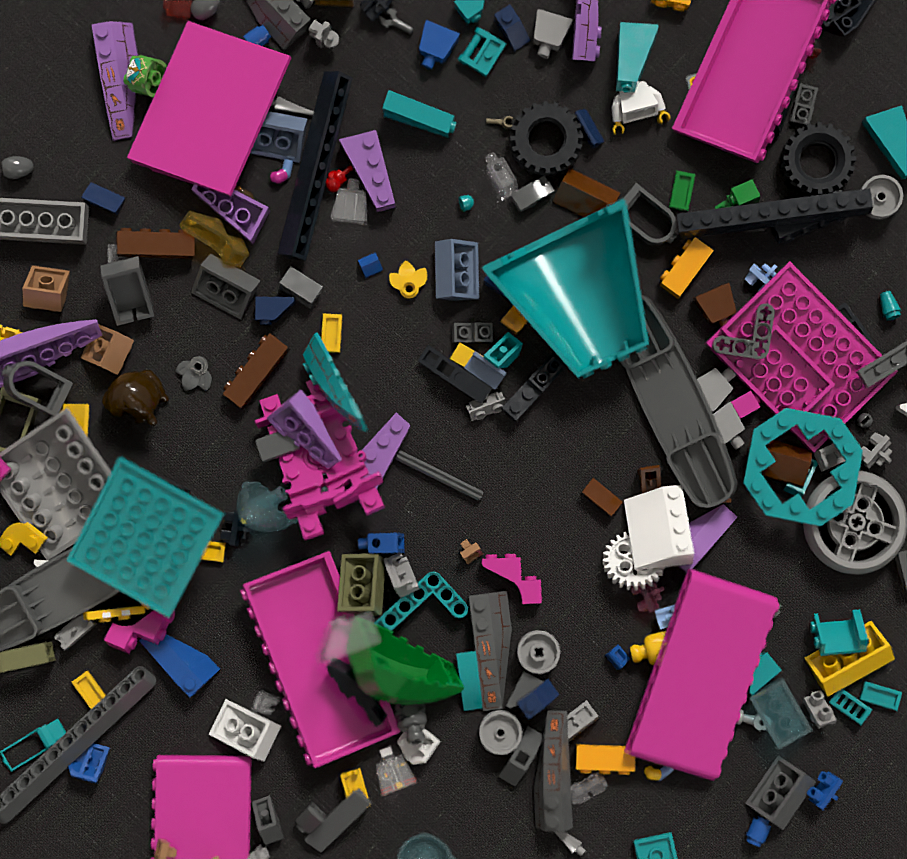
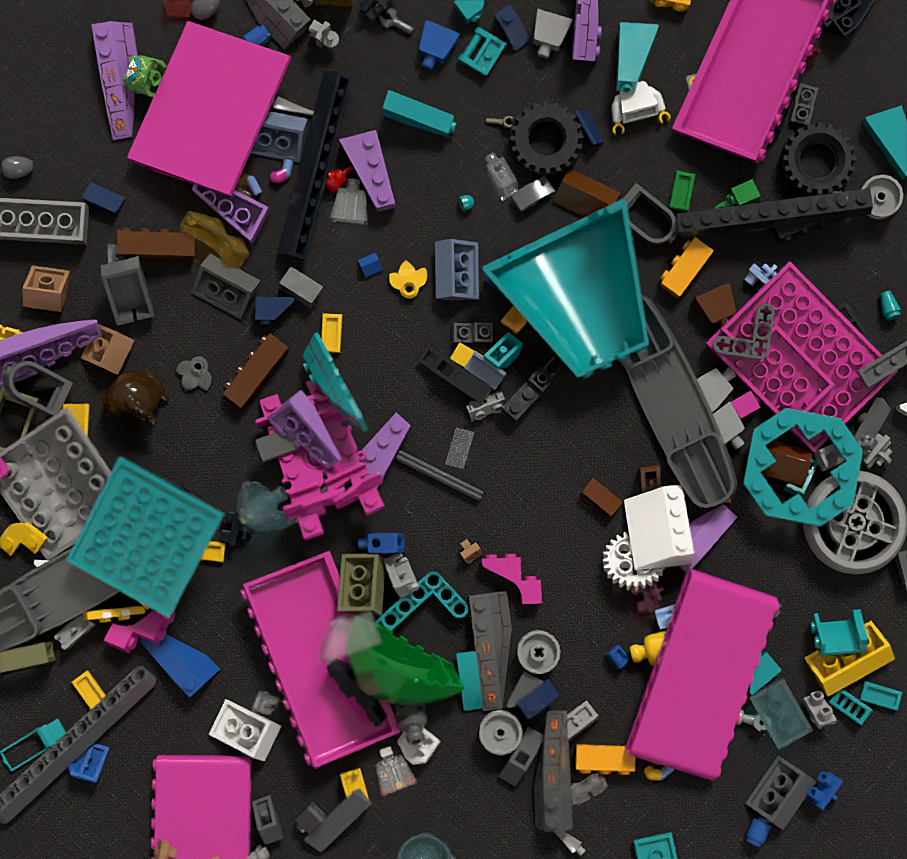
(250, 181): none -> medium blue arm
(459, 448): none -> clear slope
(871, 425): none -> dark grey hinge

